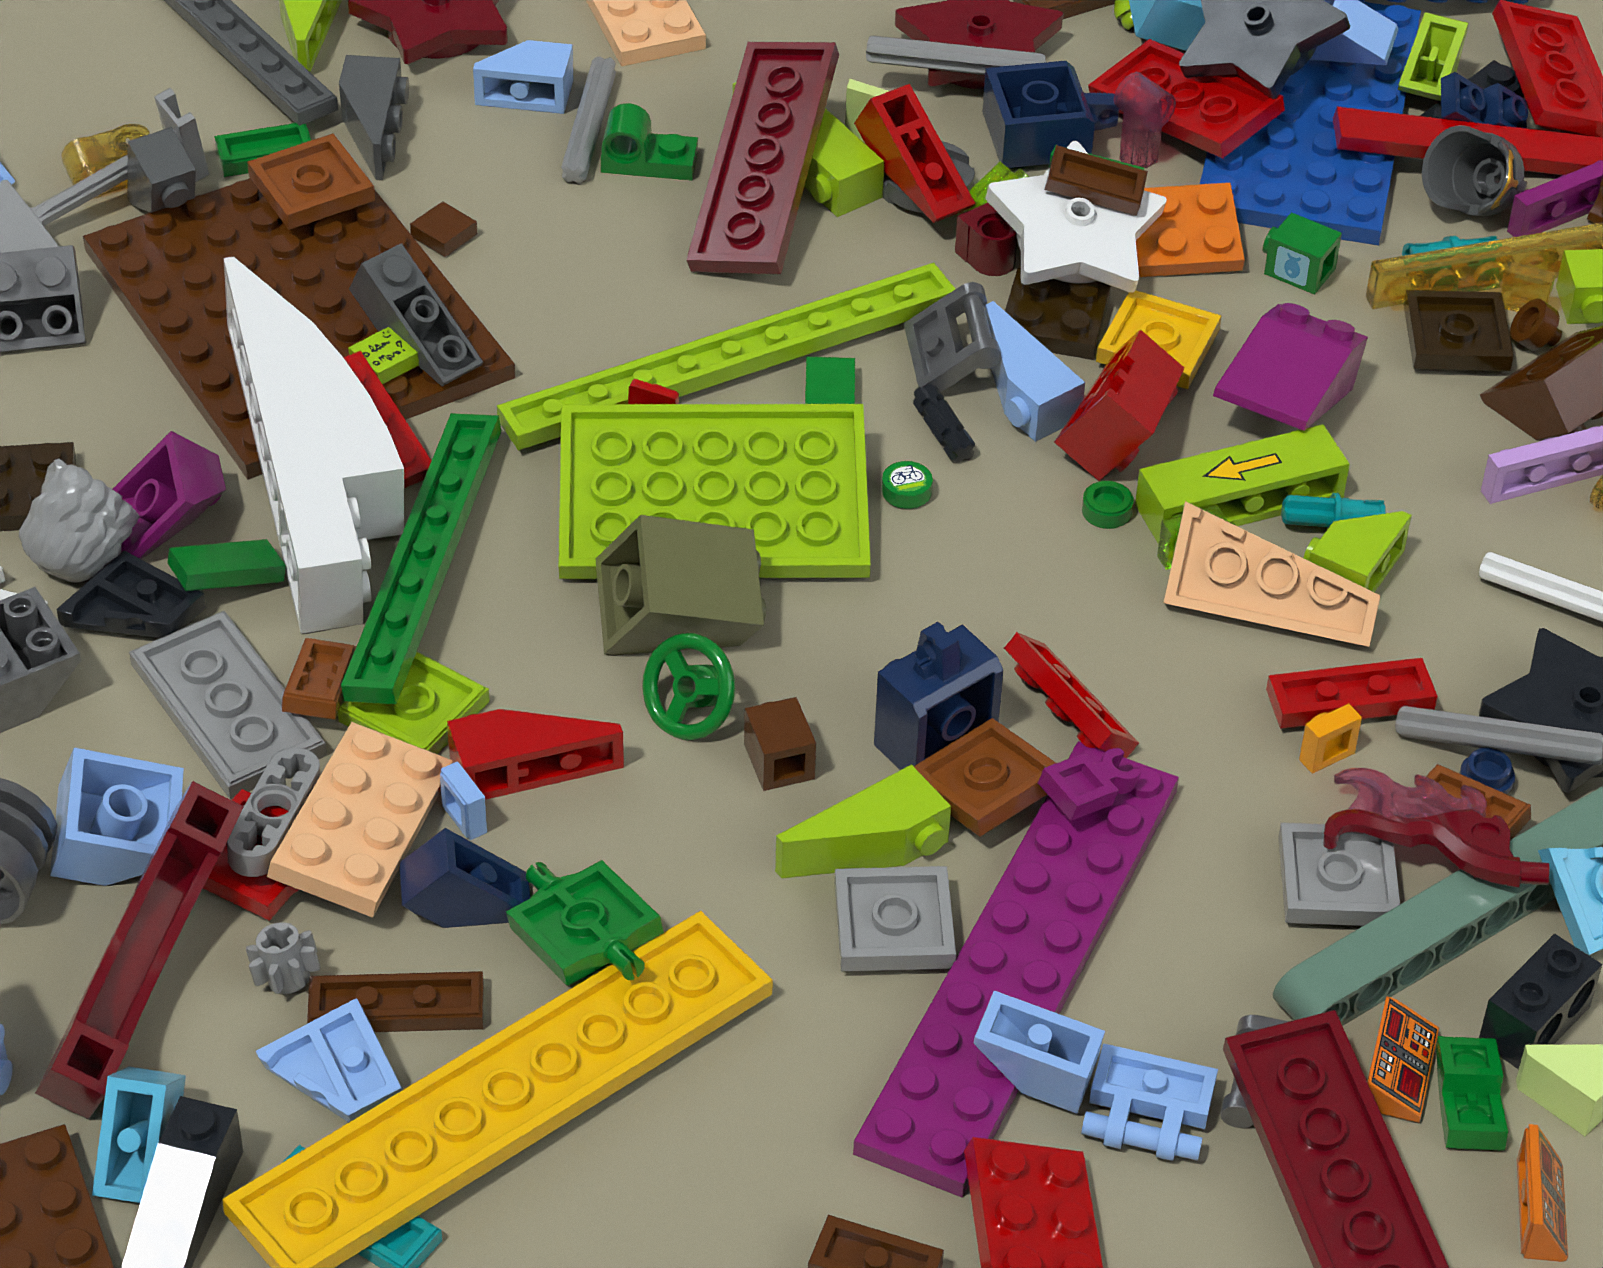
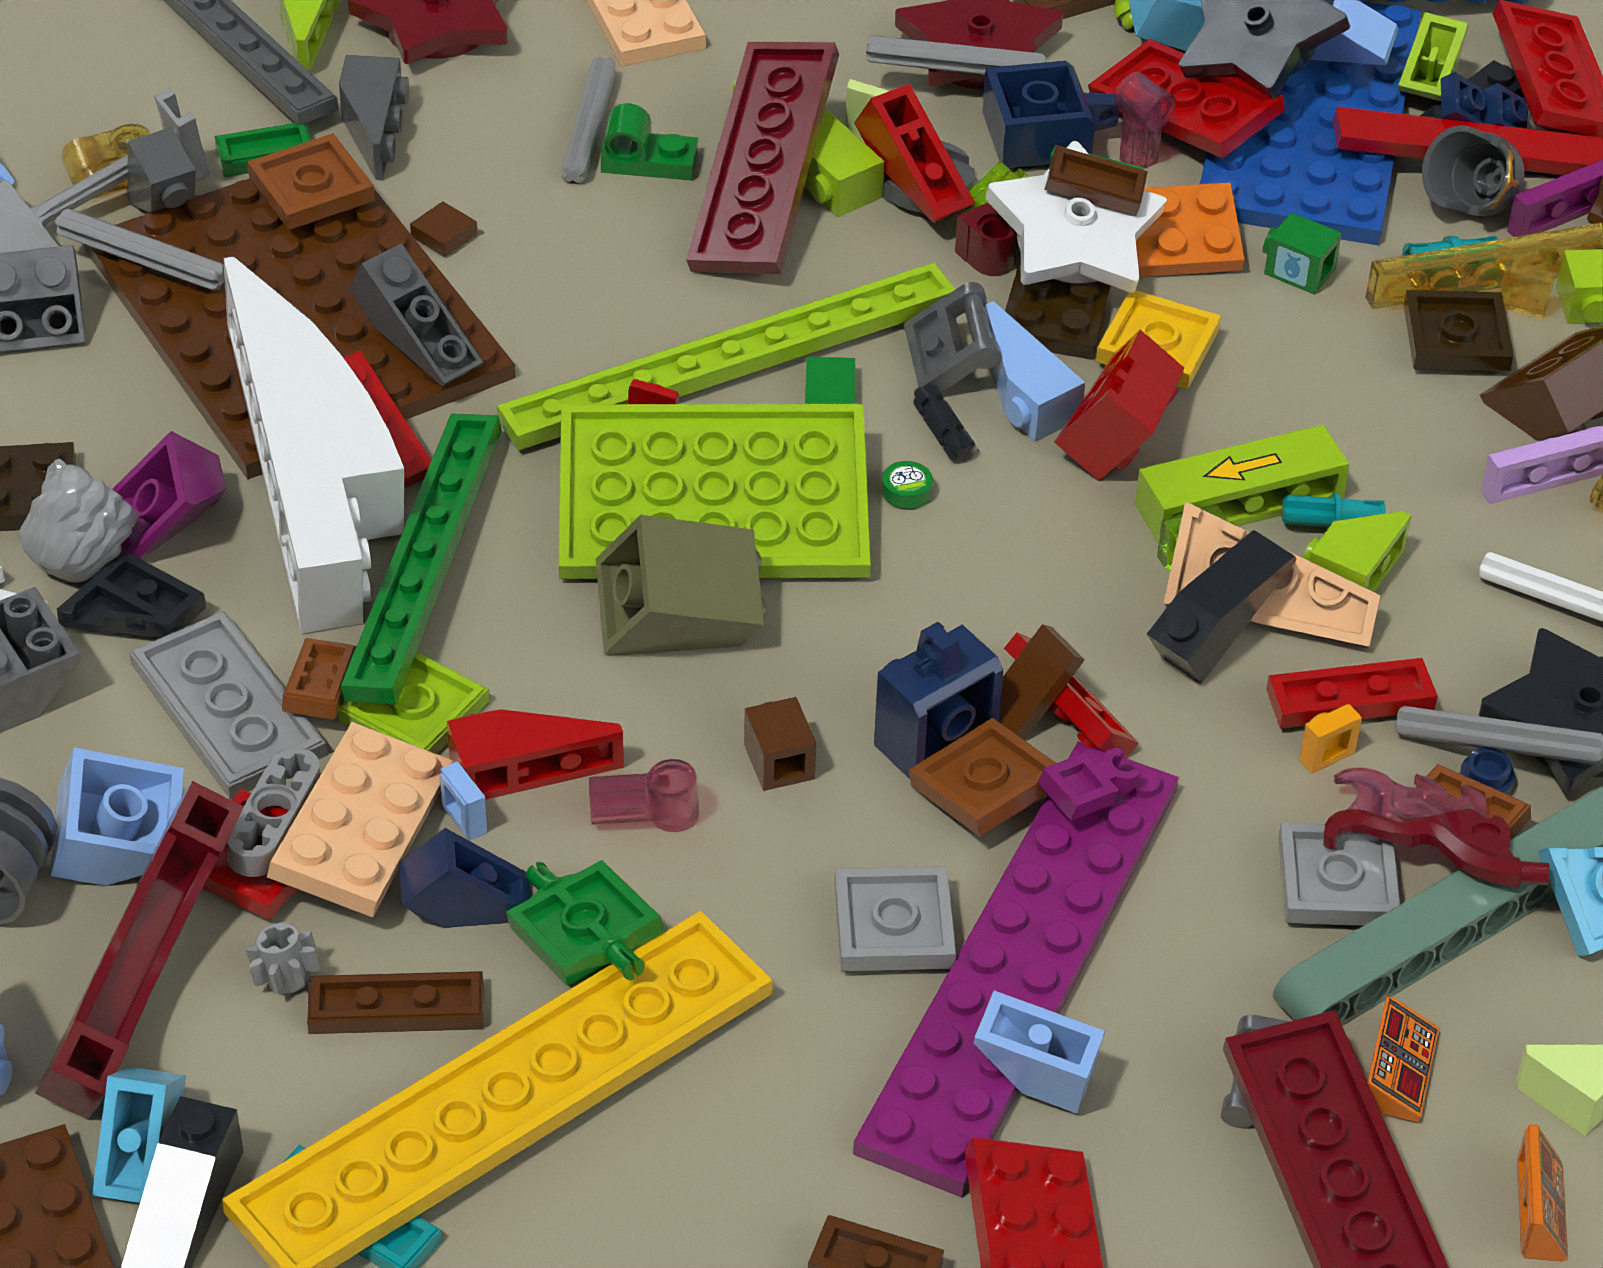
(140, 249): none -> light grey axle
(226, 564): green tile -> none
(335, 1062): light blue wing -> none
(387, 354): lime tile -> none
(526, 77): light blue slope -> none
(662, 795): none -> clear pink piece
(712, 686): green piece -> none
(871, 829): lime slope -> none
(1036, 680): none -> reddish brown tile
(1107, 504): green tile -> none
(1153, 1088): light blue plate -> none
(1219, 605): none -> black slope
(1293, 366): magenta slope -> none
(1470, 1093): green slope -> none
(1536, 325): reddish brown tile -> none
(1541, 999): black brick -> none

